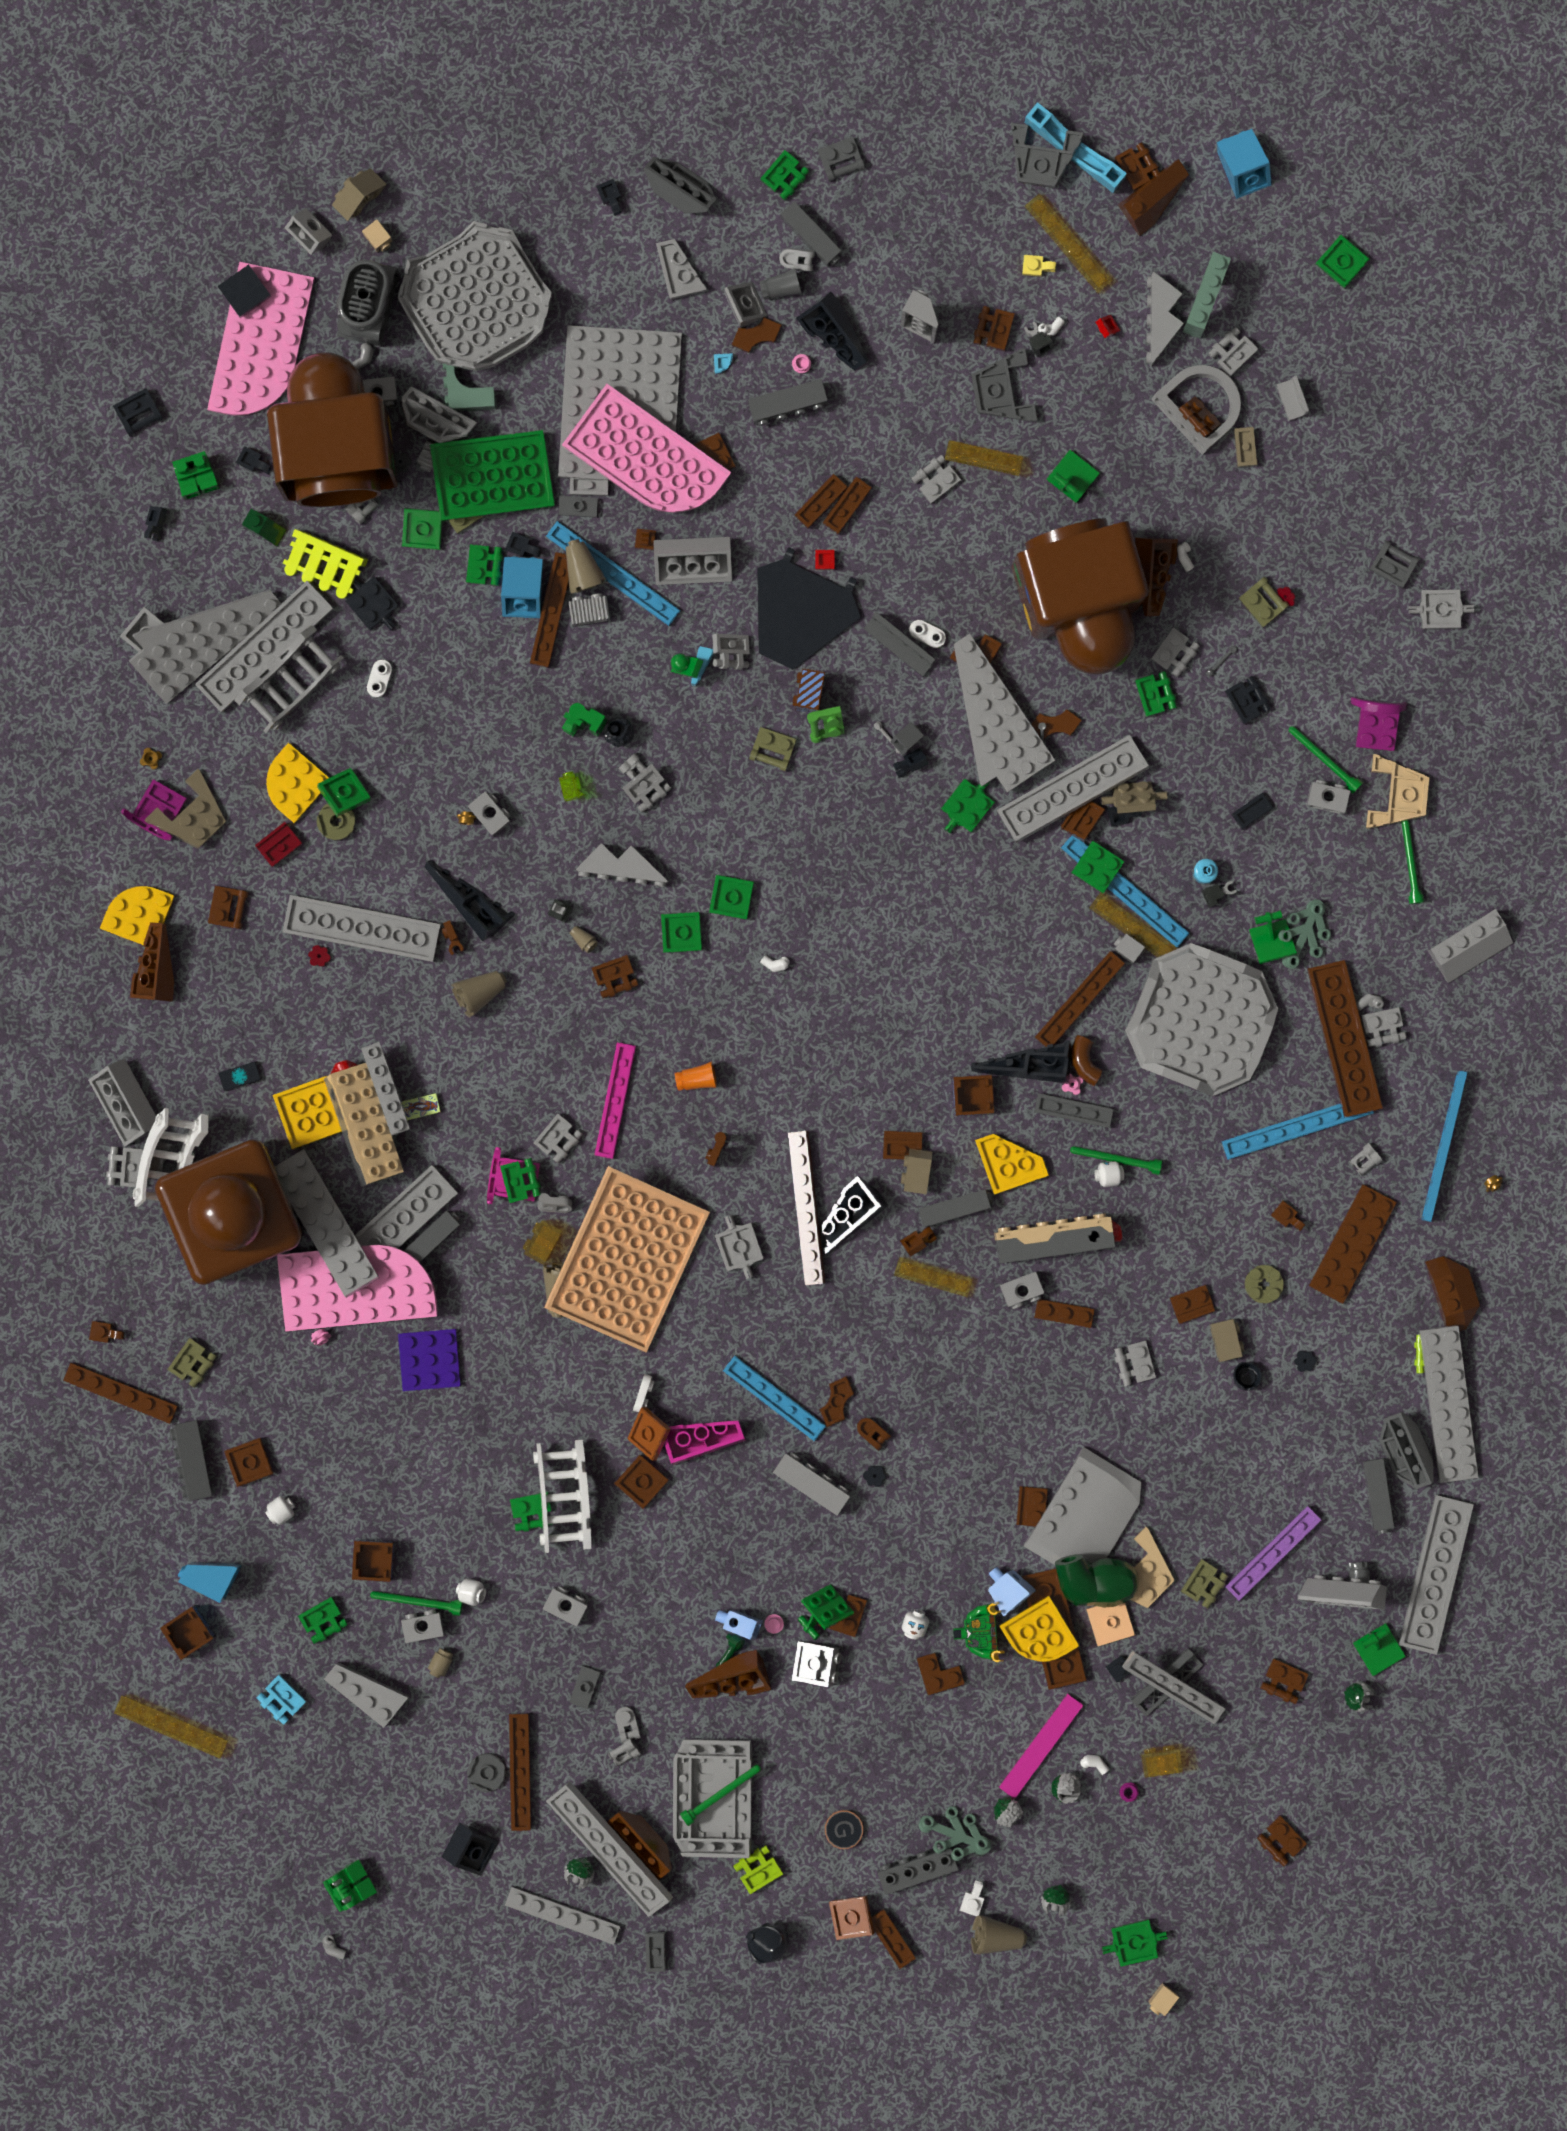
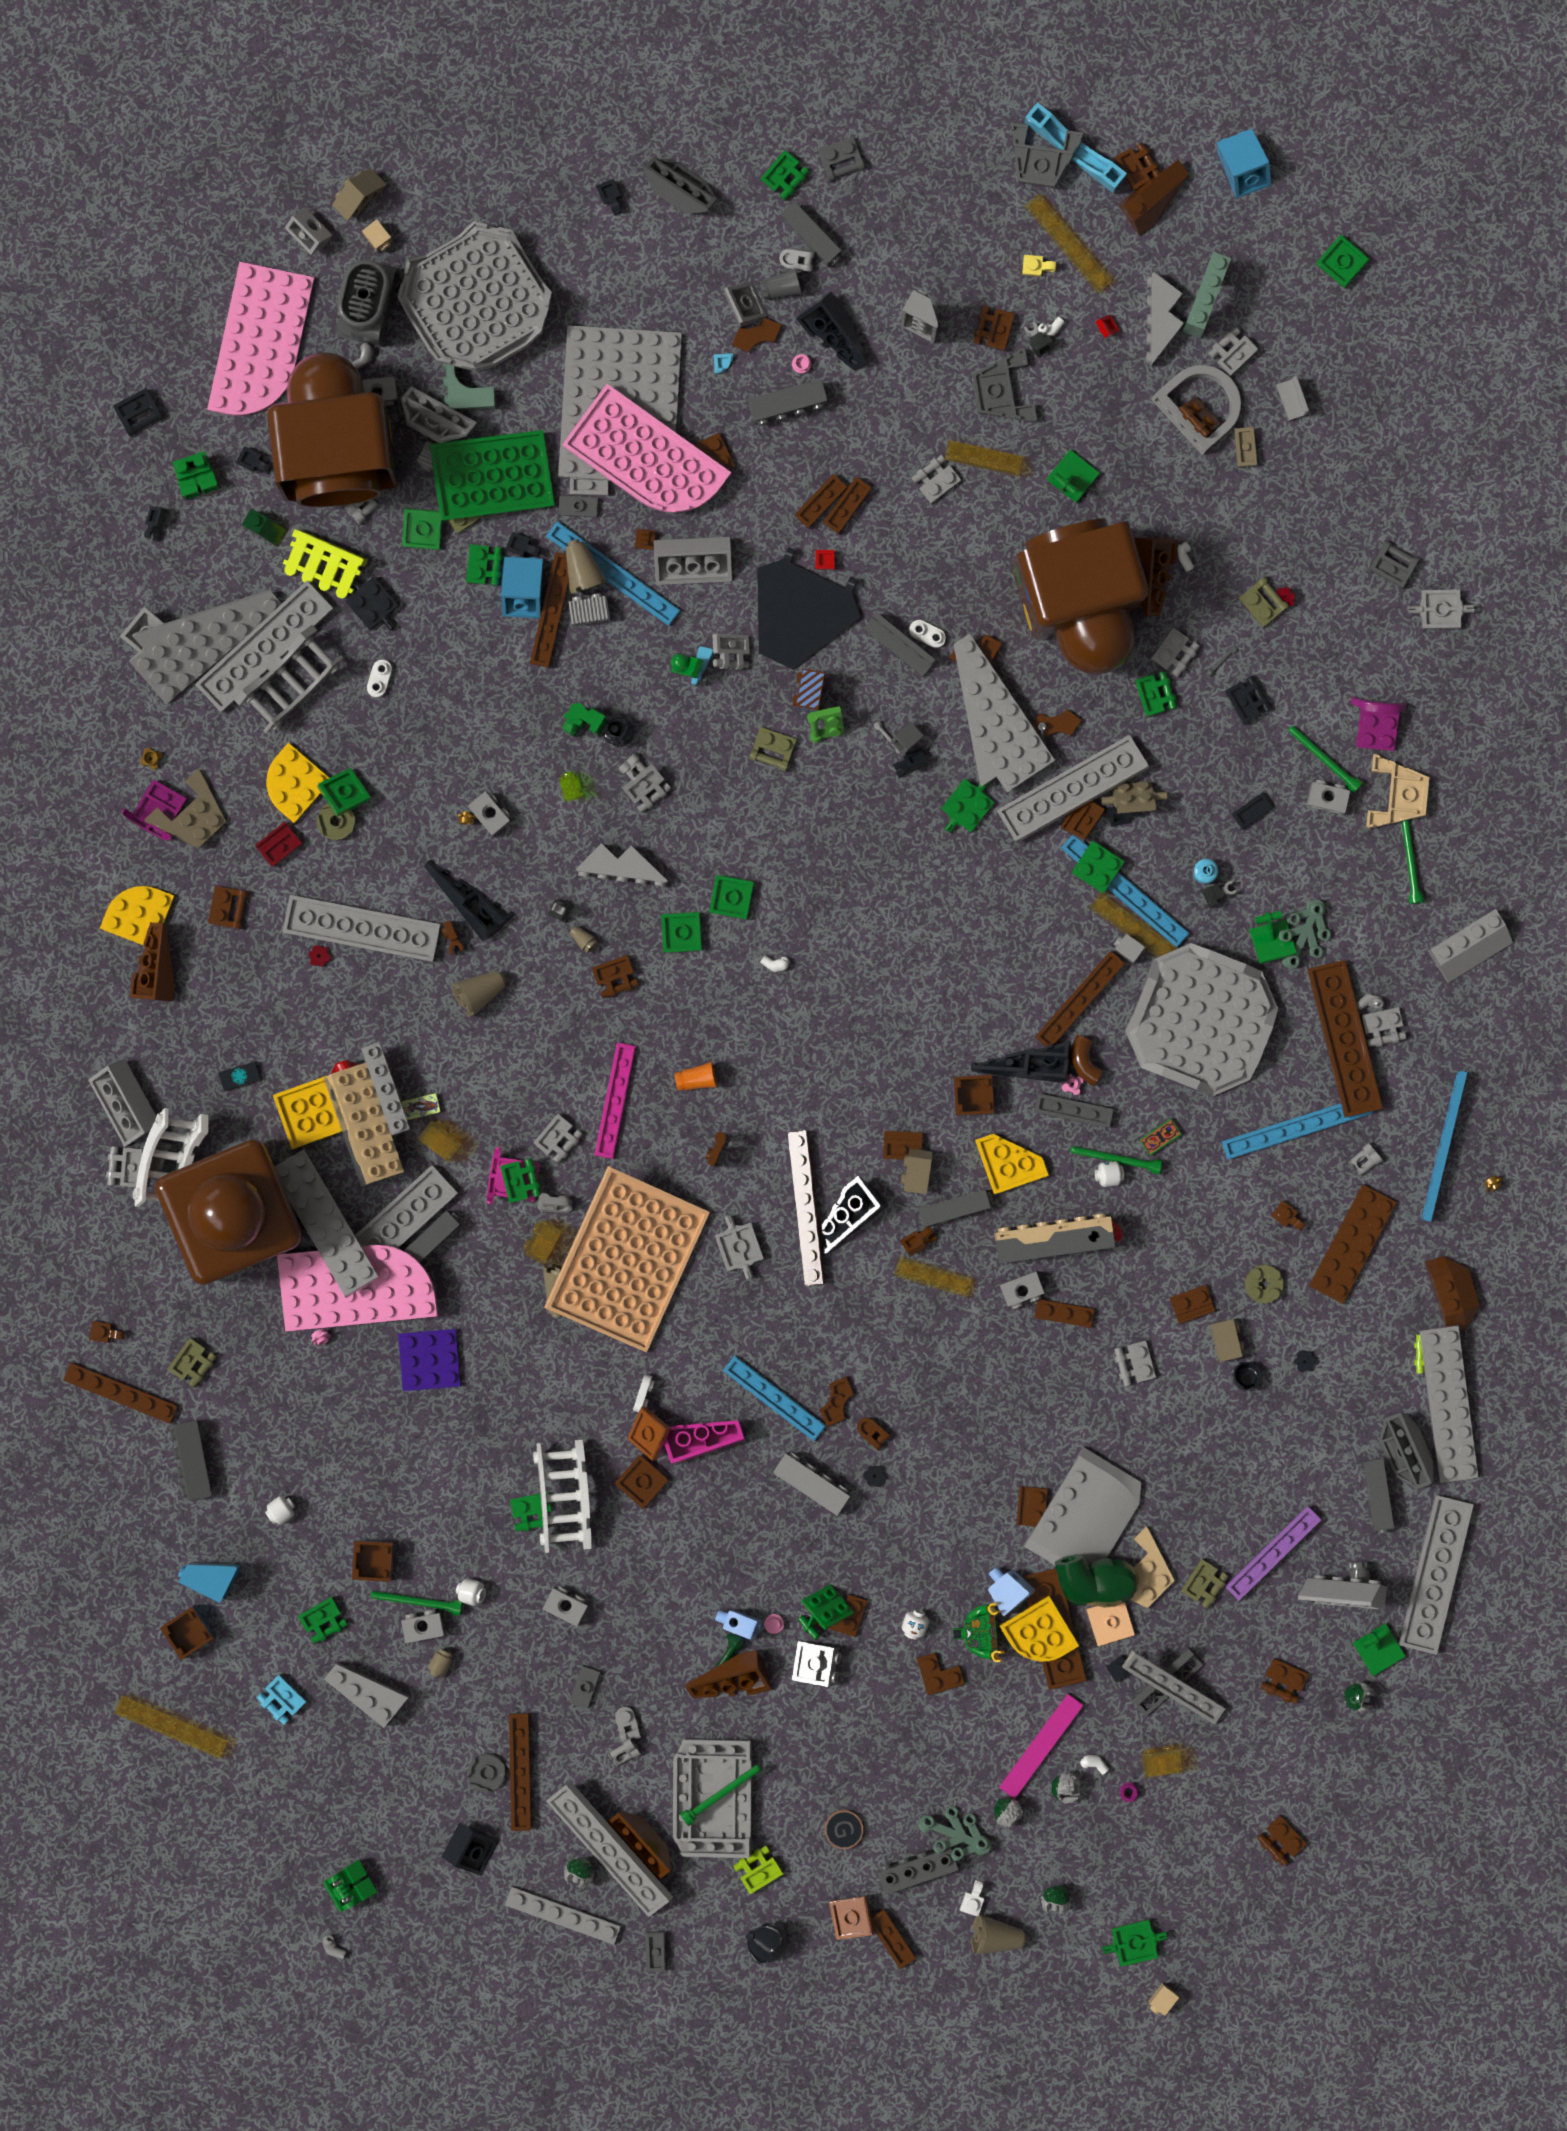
(244, 291): black tile -> none
(248, 1462): reddish brown plate -> none
(440, 1140): none -> clear yellow brick
(677, 271): light grey wing -> none
(1160, 1137): none -> tile

